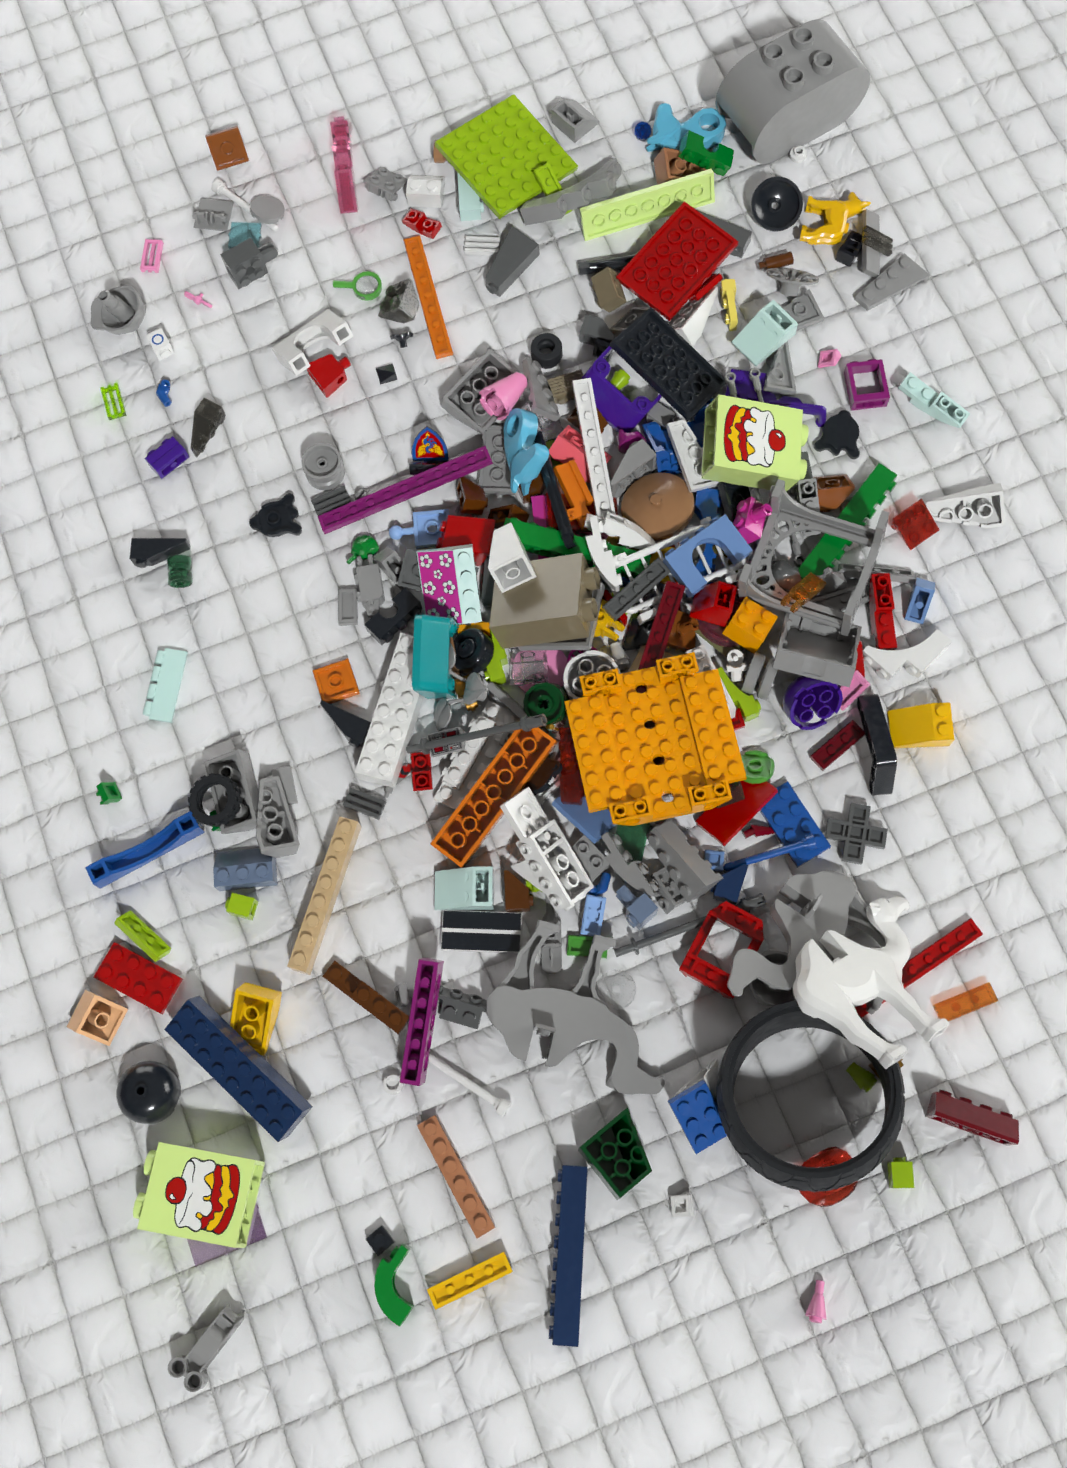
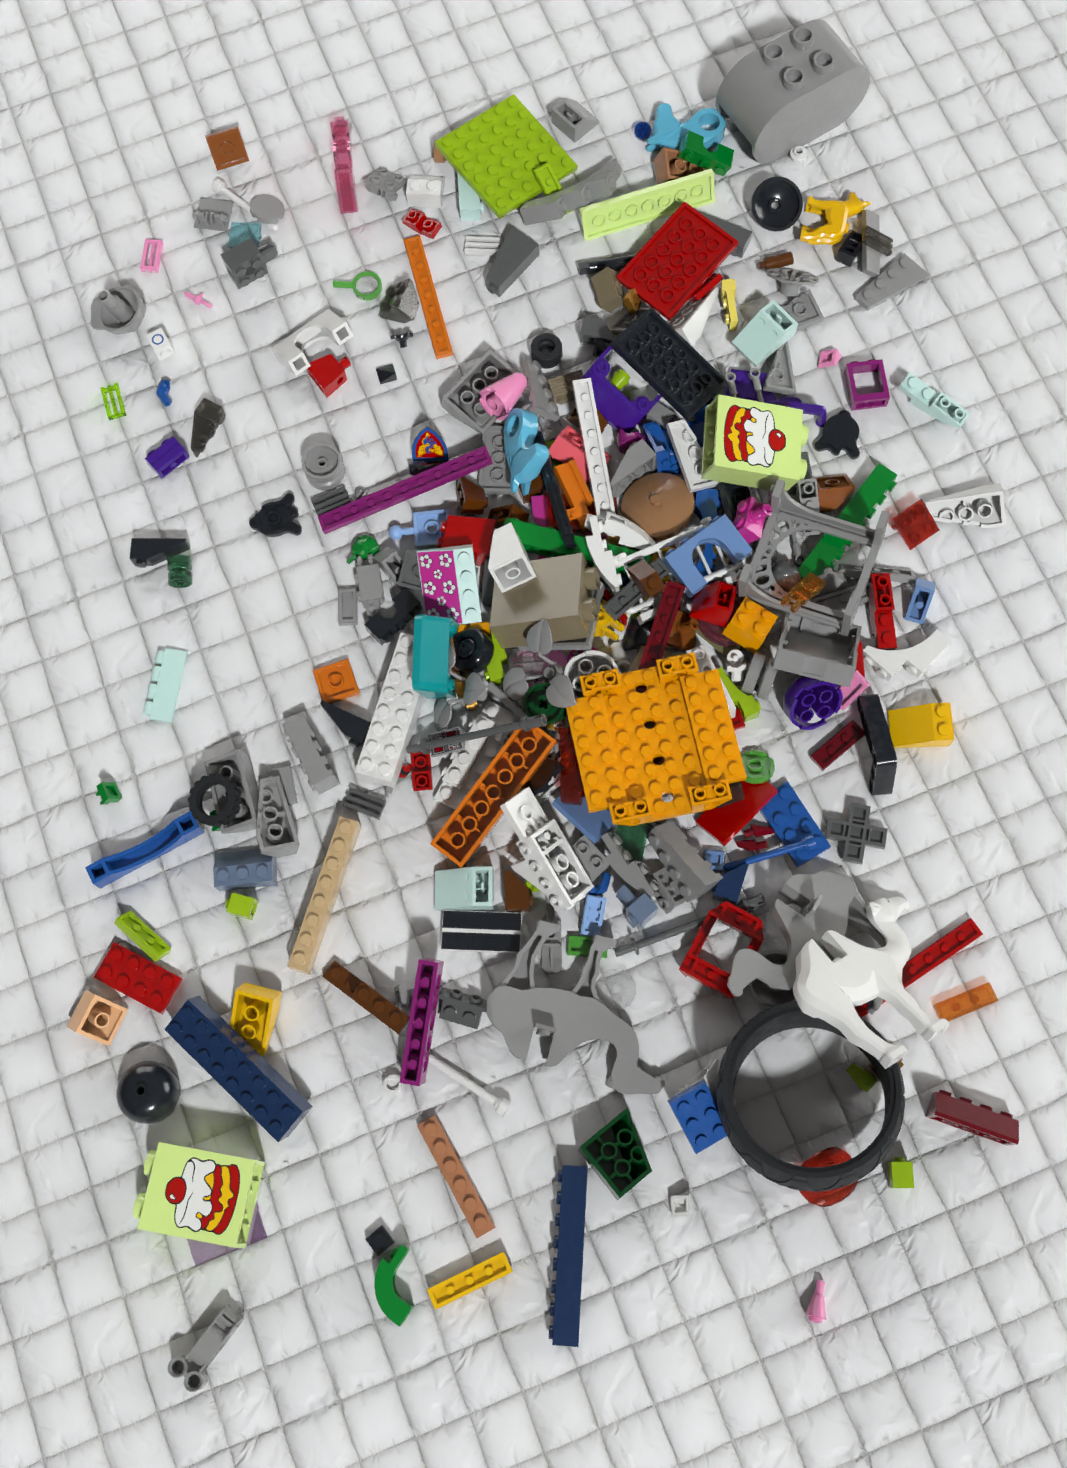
(311, 755): none -> light grey wedge
(560, 691): none -> light grey plant
(632, 301): none -> pearl gold plate
(646, 580): none -> reddish brown slope
(752, 845): none -> dark red bar

